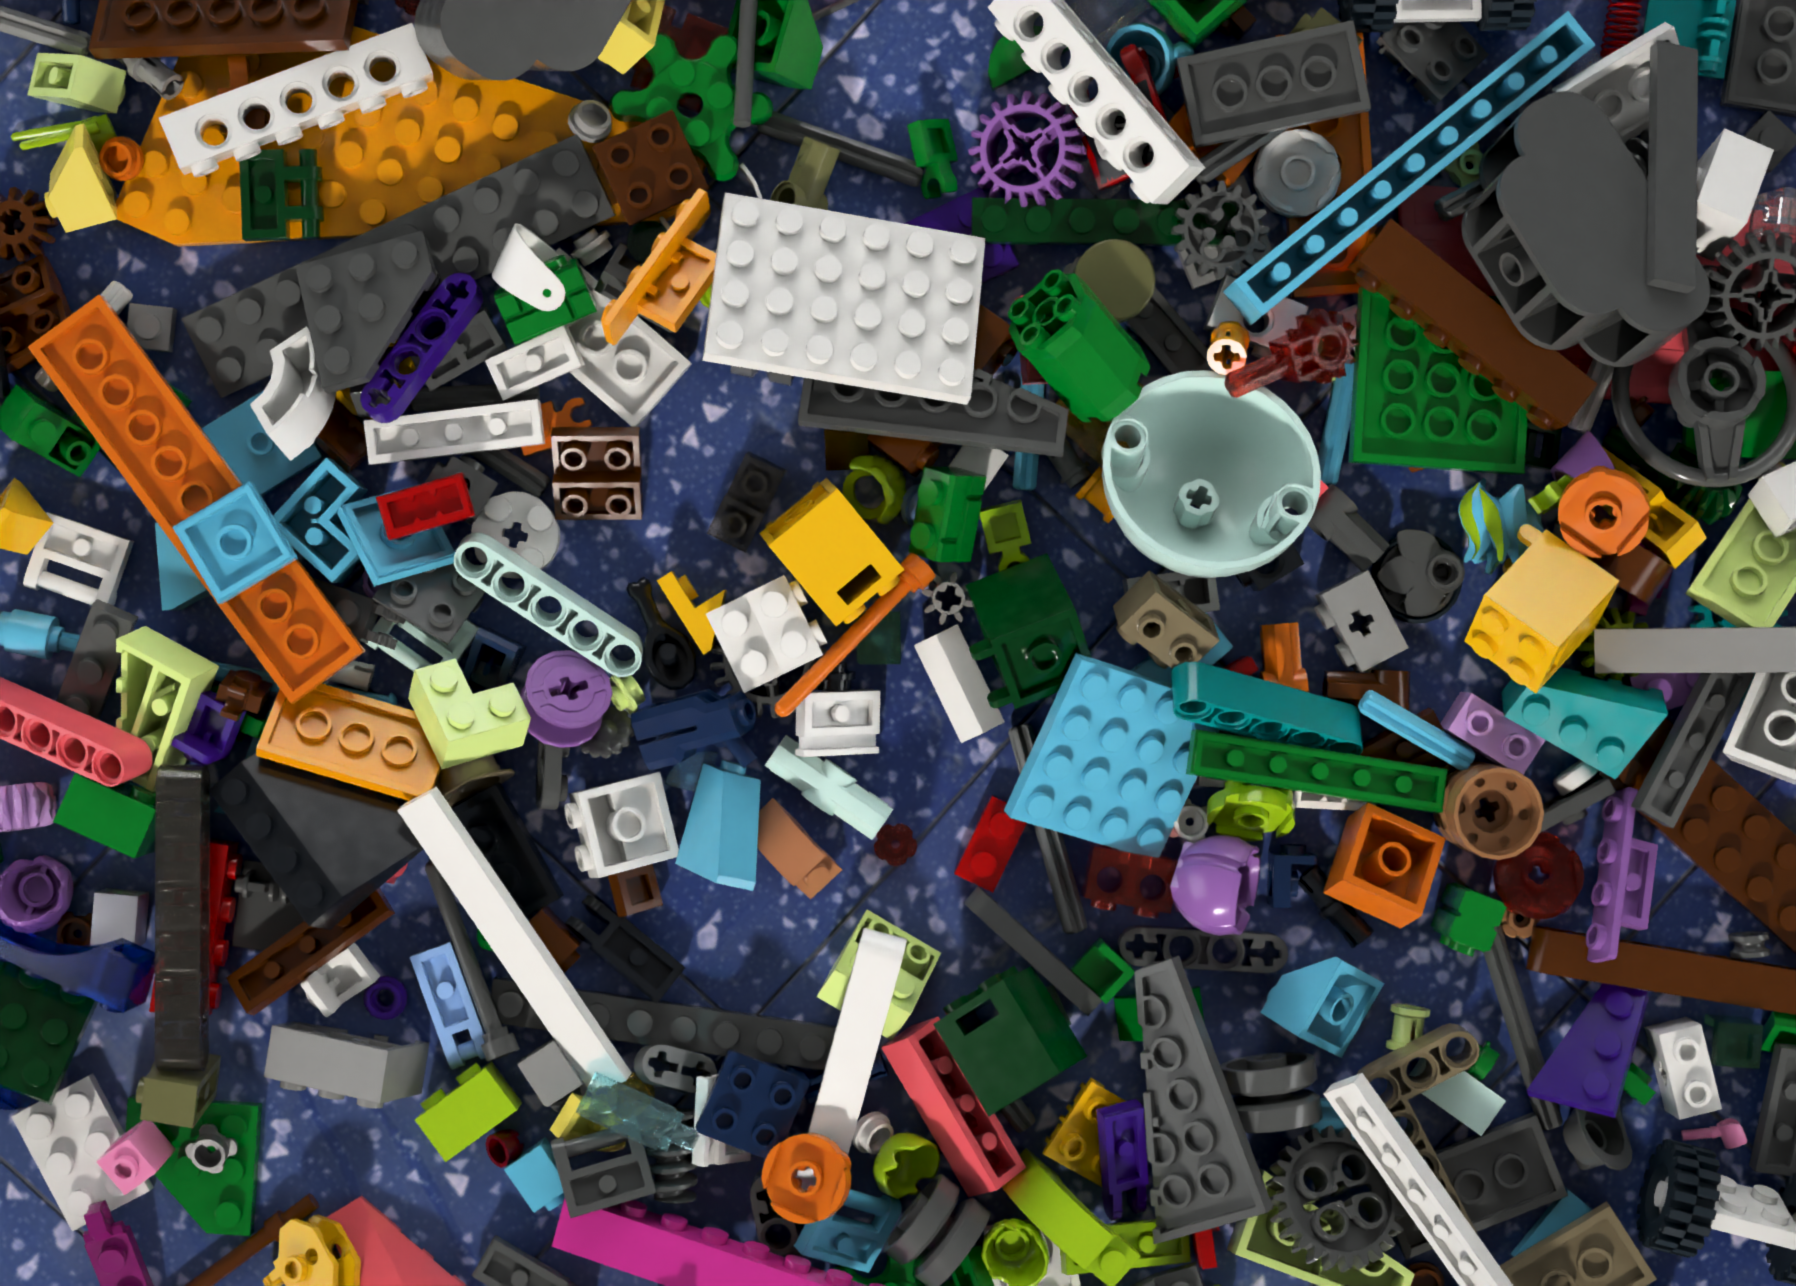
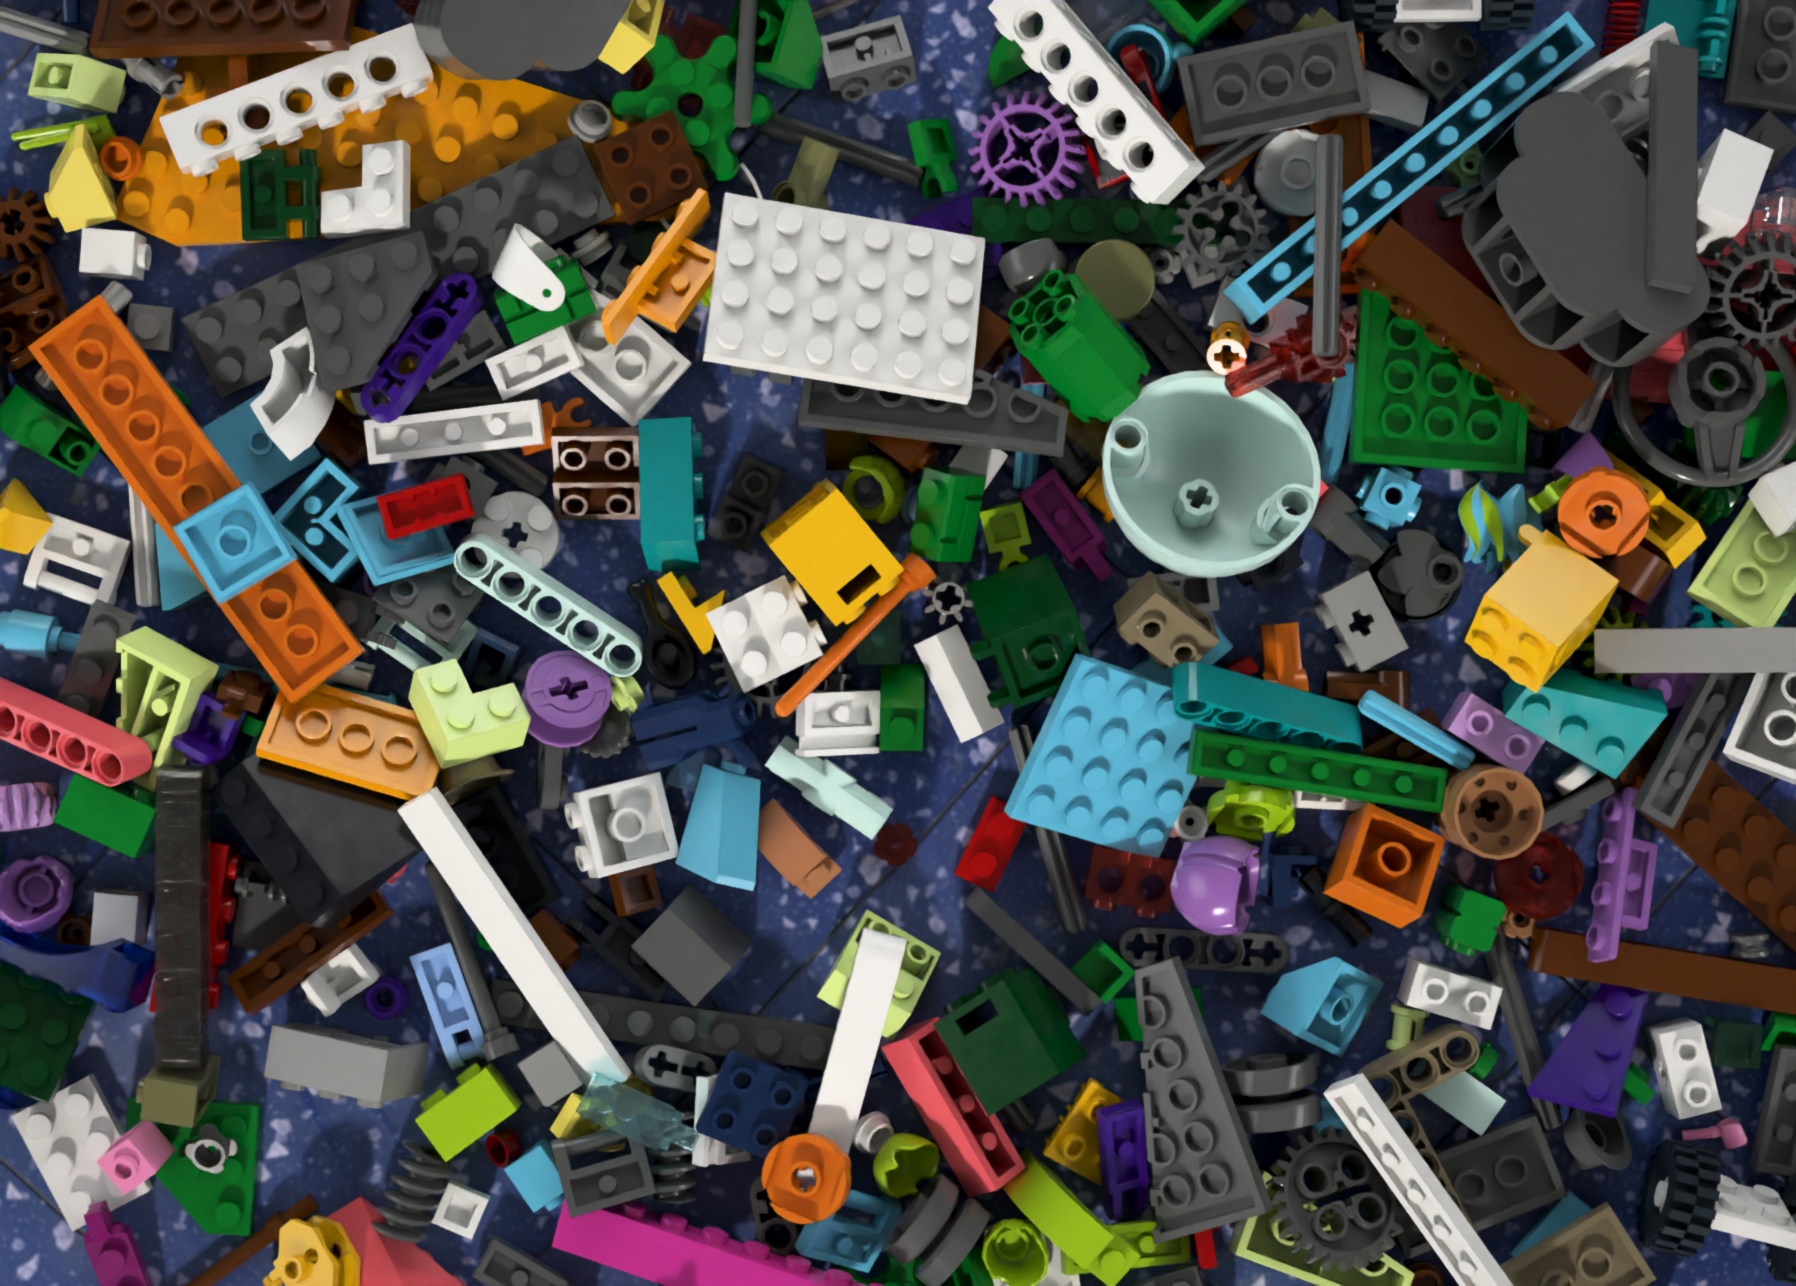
(114, 254): none -> white brick
(144, 553): none -> white axle
(380, 202): none -> white plate
(415, 1195): none -> dark grey piece
(461, 1209): none -> white plate
(670, 494): none -> teal wedge
(692, 945): none -> dark grey slope
(868, 60): none -> dark grey bracket
(901, 707): none -> green slope
(1030, 262): none -> dark grey hair
(1067, 524): none -> magenta hinge
(1171, 261): none -> light grey plate
(1327, 245): none -> dark grey axle
(1372, 498): none -> medium azure brick
(1395, 103): none -> light grey slope
(1449, 993): none -> white brick

